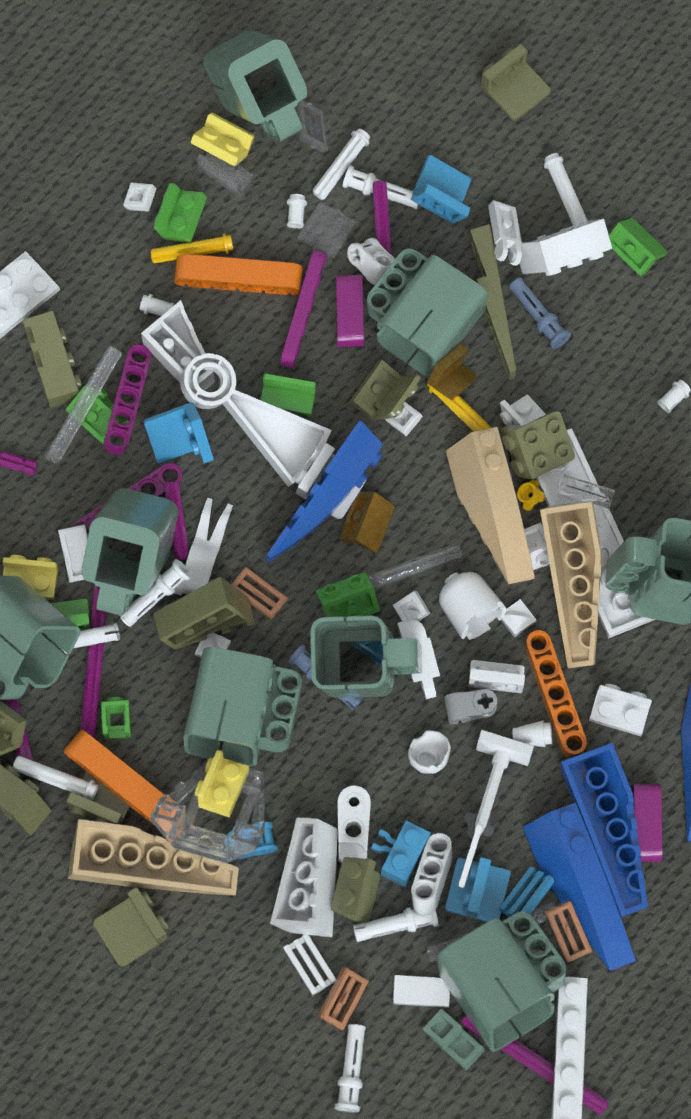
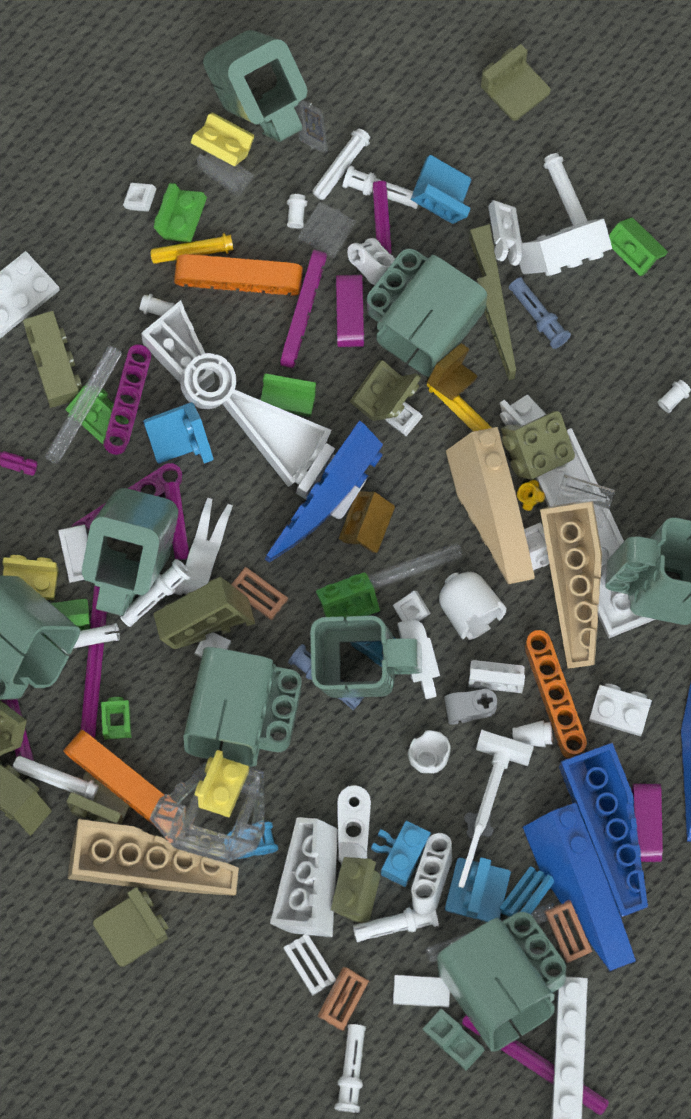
(518, 618): white tile -> none

